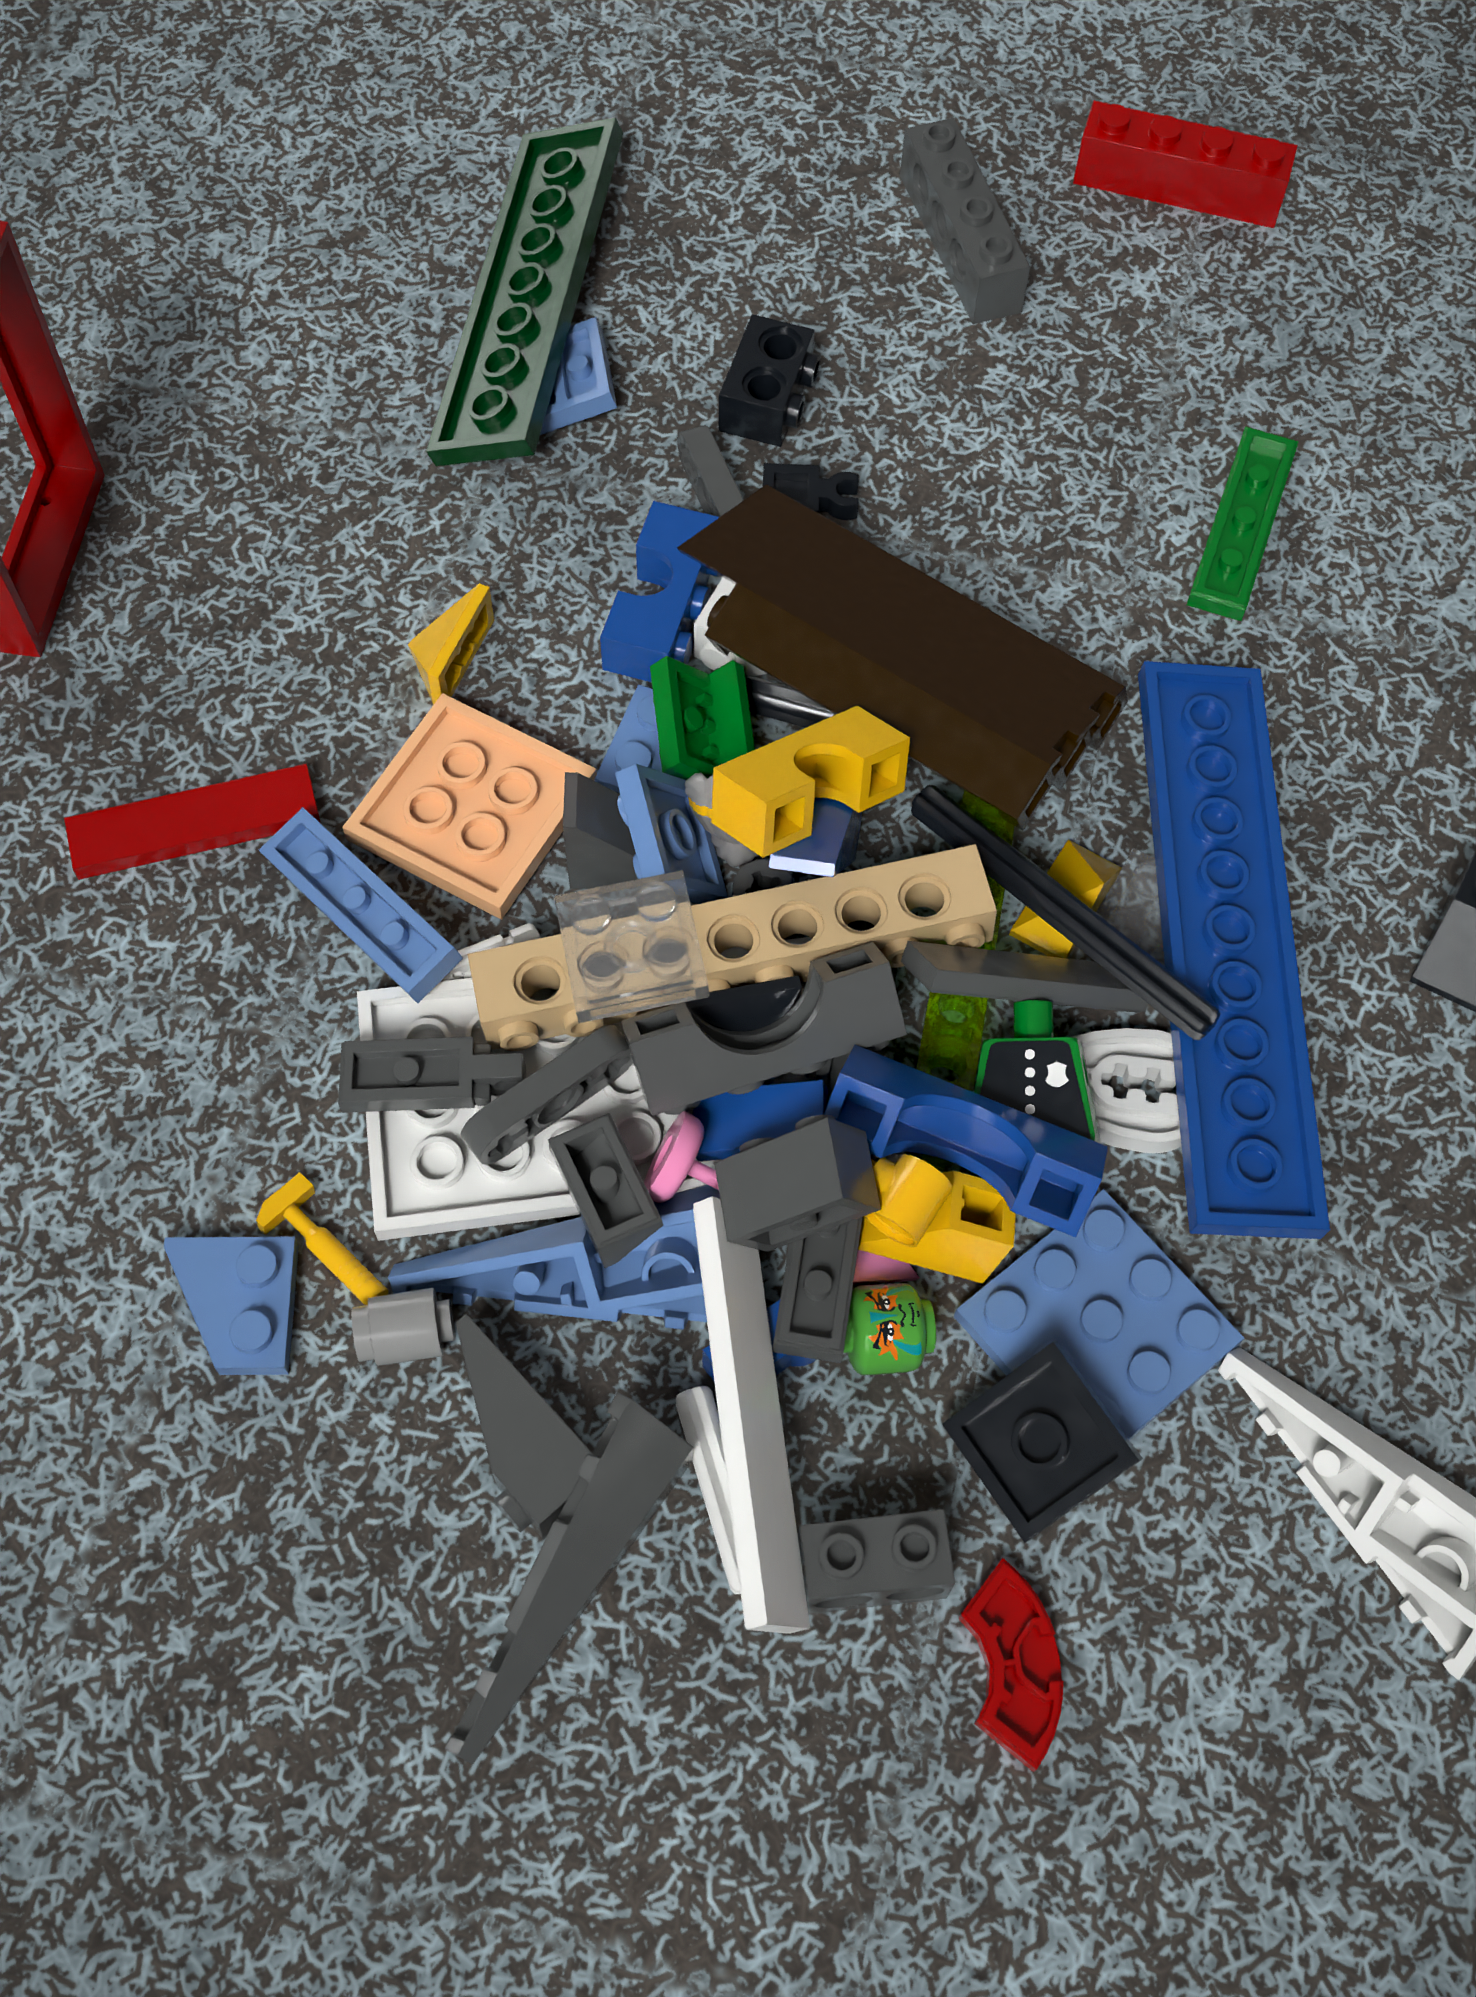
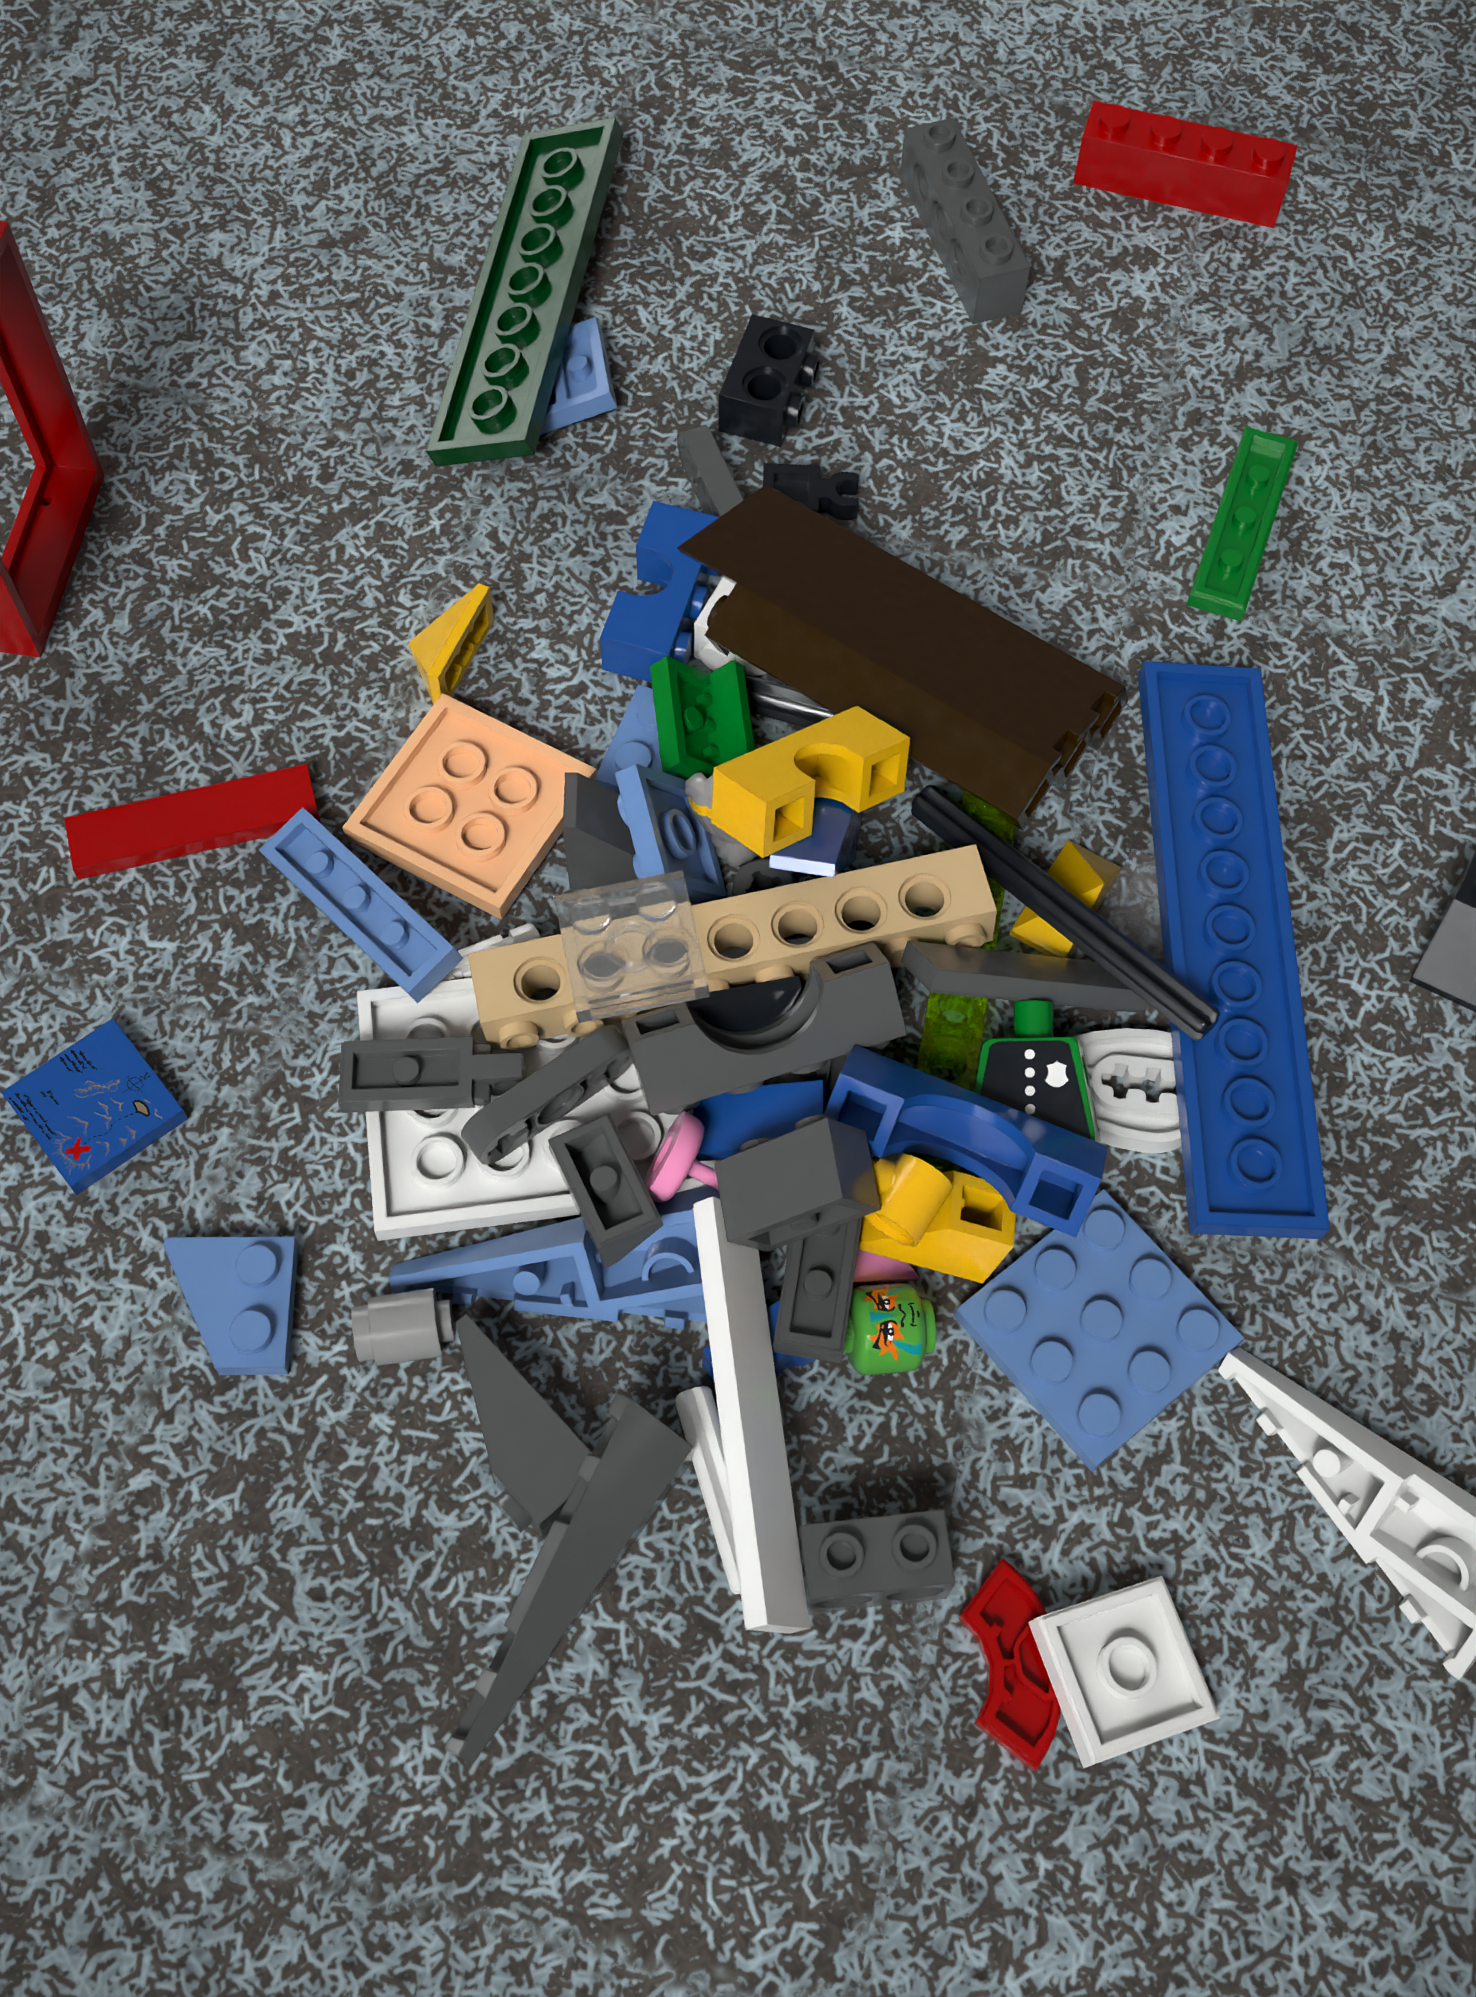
(94, 1106): none -> blue tile
(319, 1240): yellow piece -> none
(1041, 1441): black plate -> none
(1123, 1671): none -> white tile

